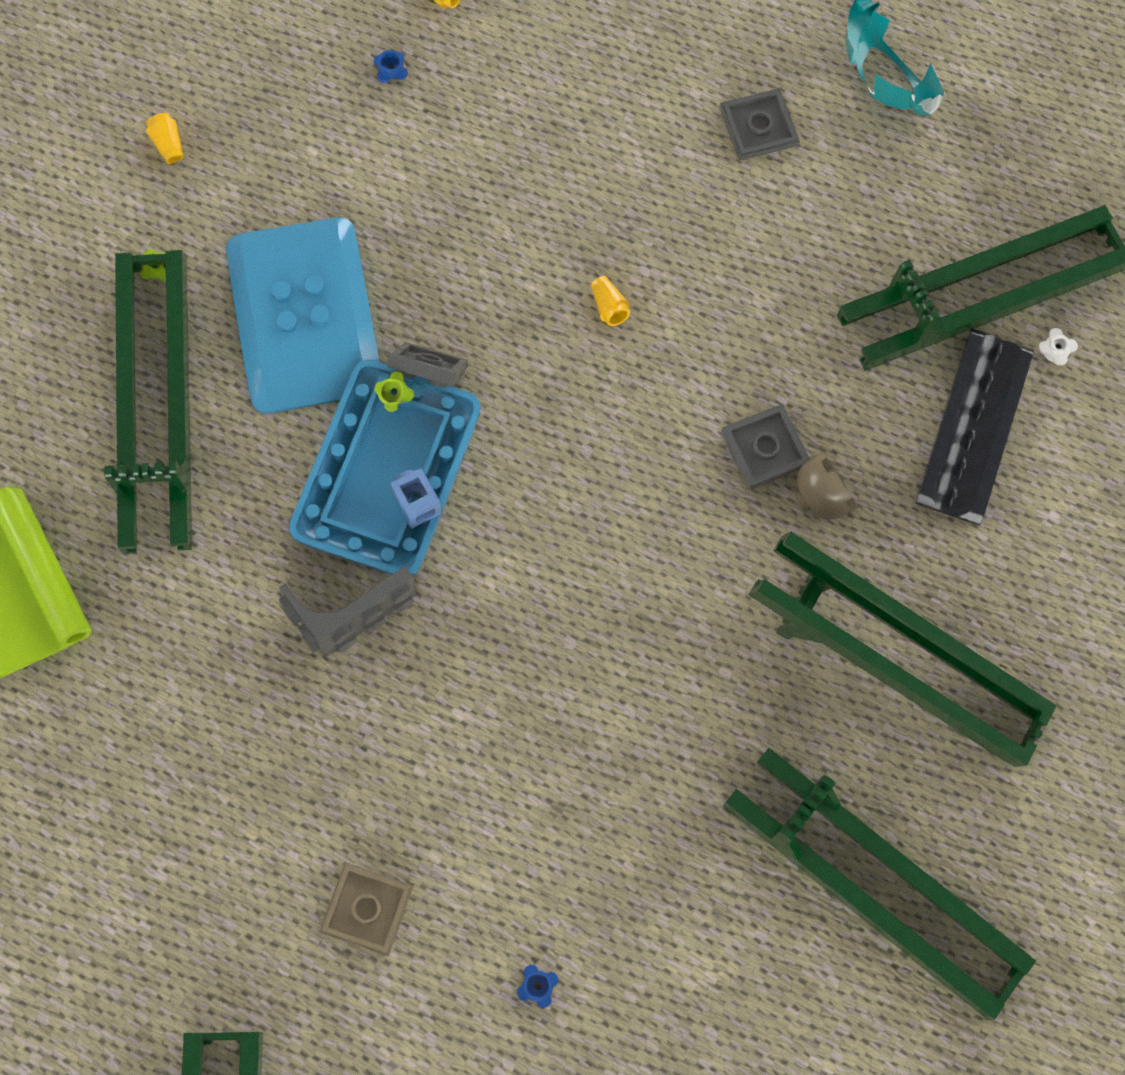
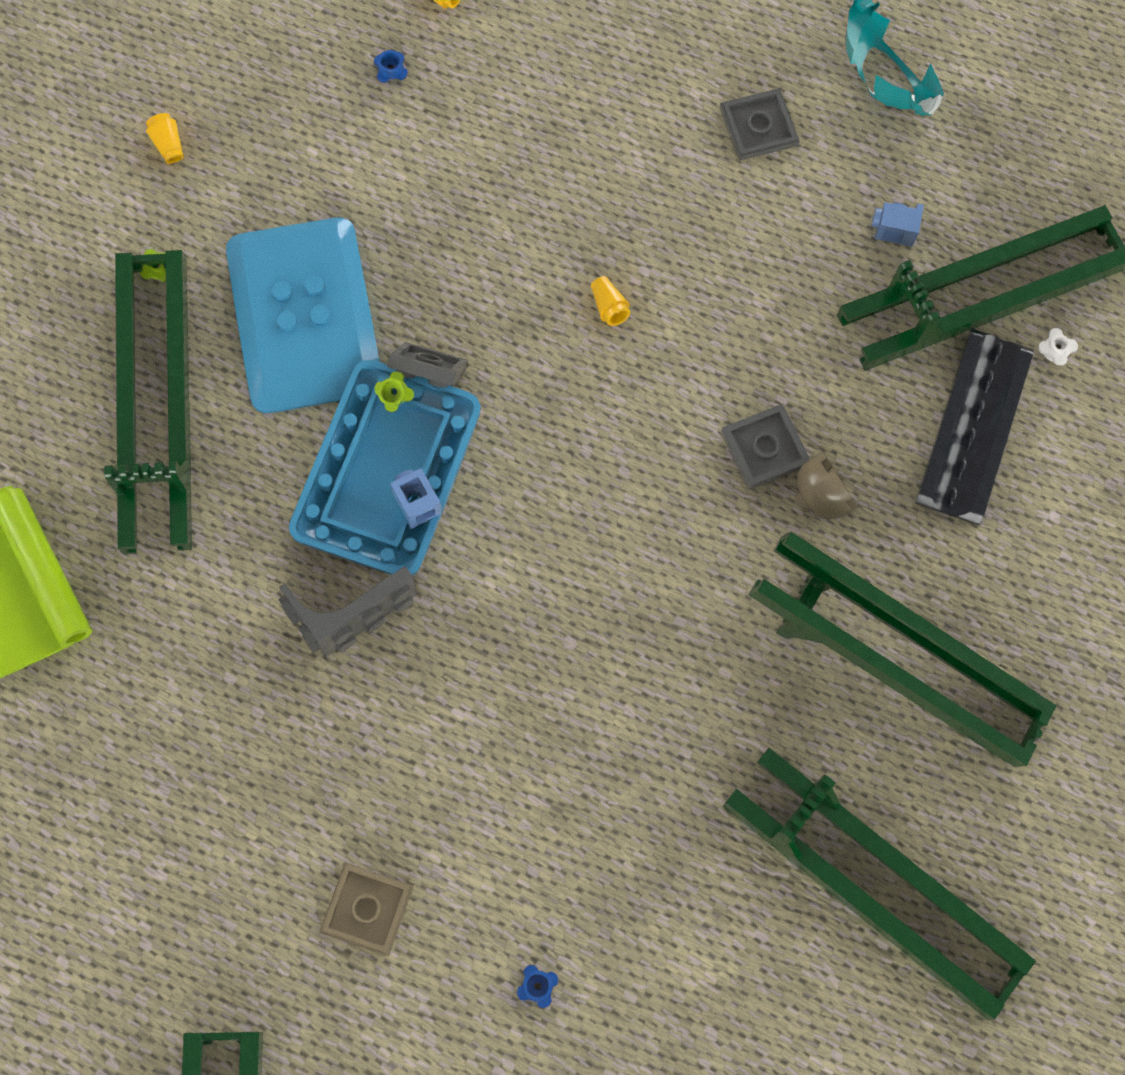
(897, 223): none -> medium blue brick

